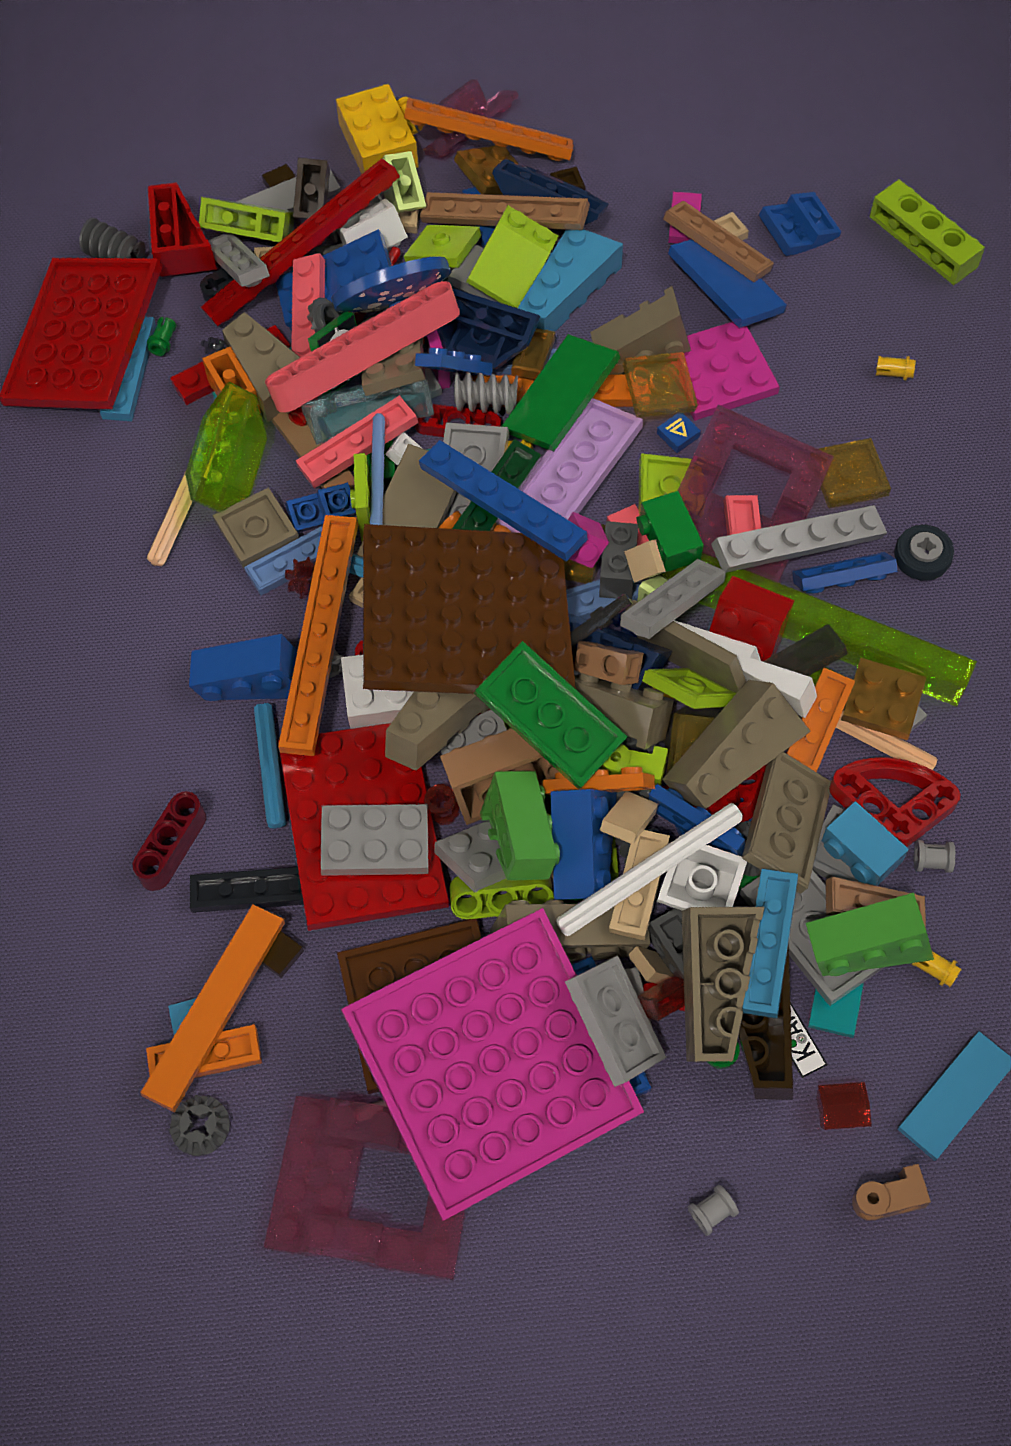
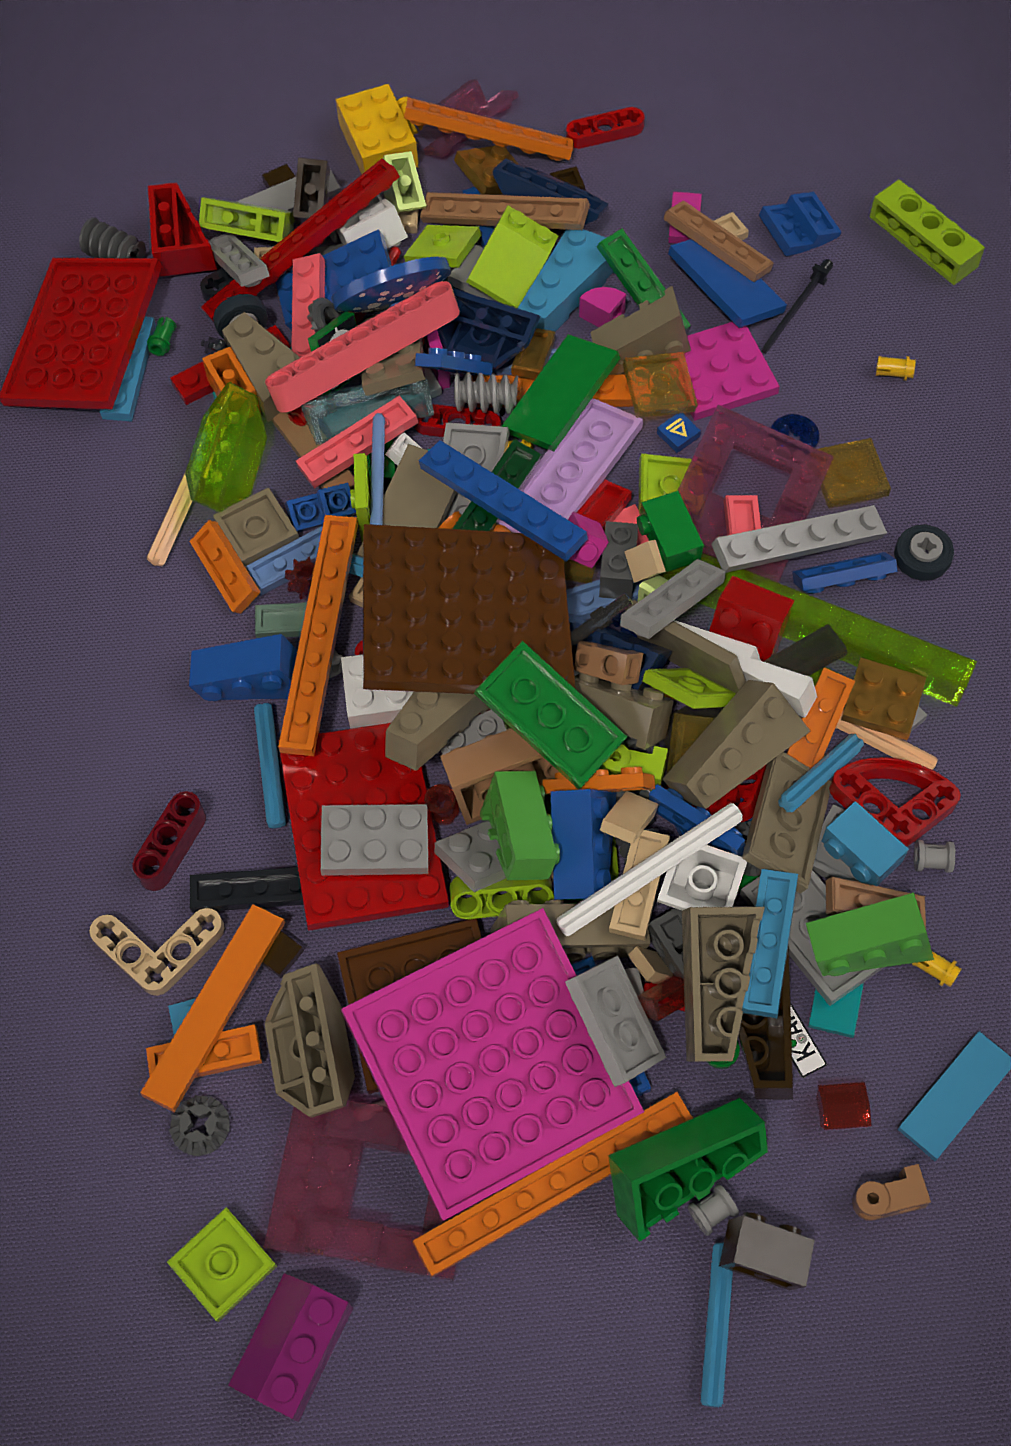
(151, 961): none -> tan beam
(222, 1264): none -> lime plate
(224, 567): none -> orange plate
(235, 306): none -> black wheel
(279, 619): none -> sand green tile
(291, 1346): none -> magenta slope
(309, 1043): none -> dark tan wedge
(541, 1189): none -> orange plate
(602, 305): none -> dark pink brick
(606, 503): none -> red tile
(624, 130): none -> red beam
(632, 269): none -> green tile
(683, 1163): none -> green wedge
(716, 1332): none -> dark azure axle
(767, 1251): none -> brick
(799, 426): none -> clear blue gear
(818, 276): none -> black sword
(820, 773): none -> dark azure axle

